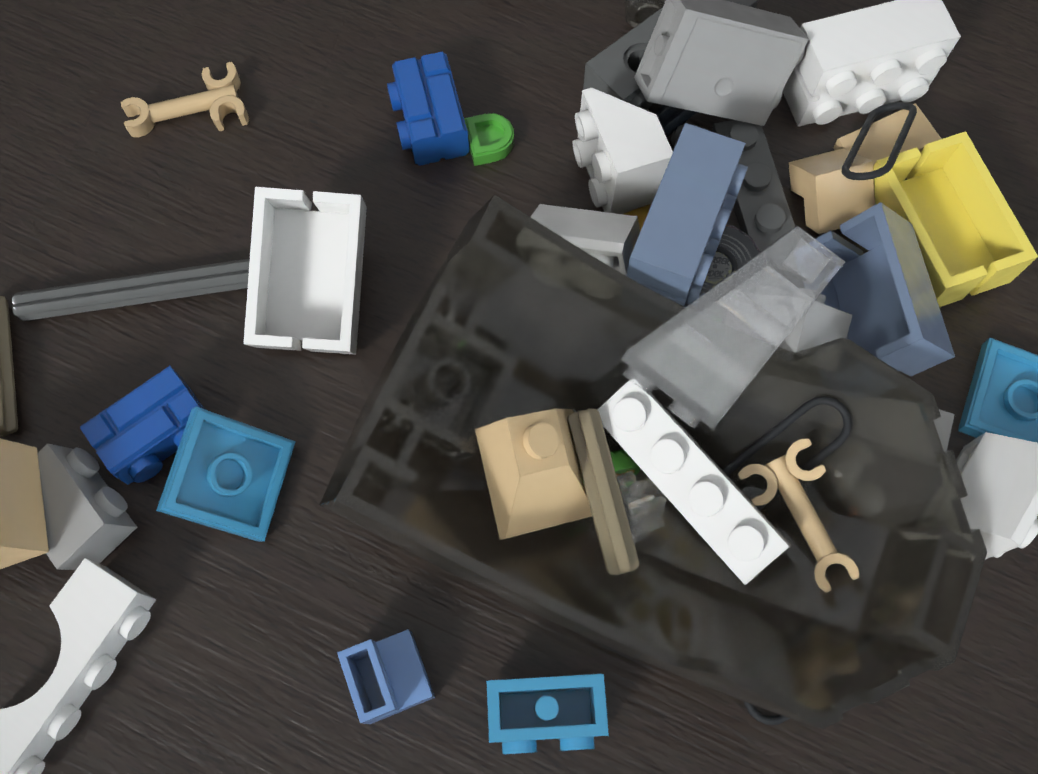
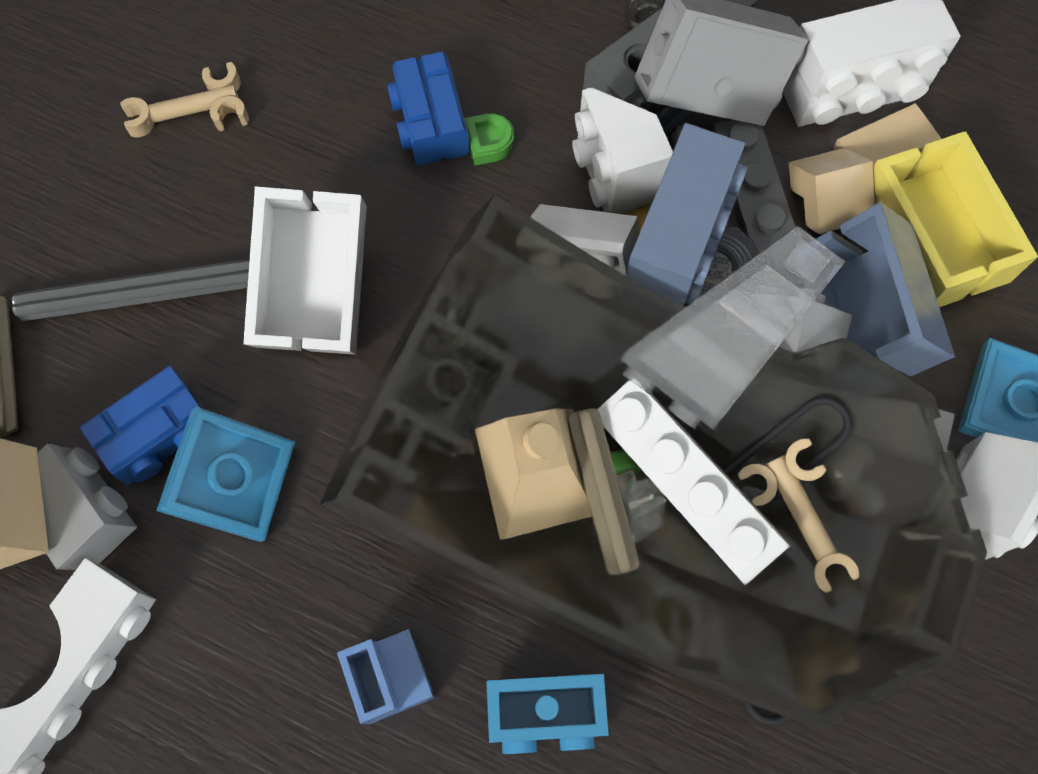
(896, 149): black piece -> none

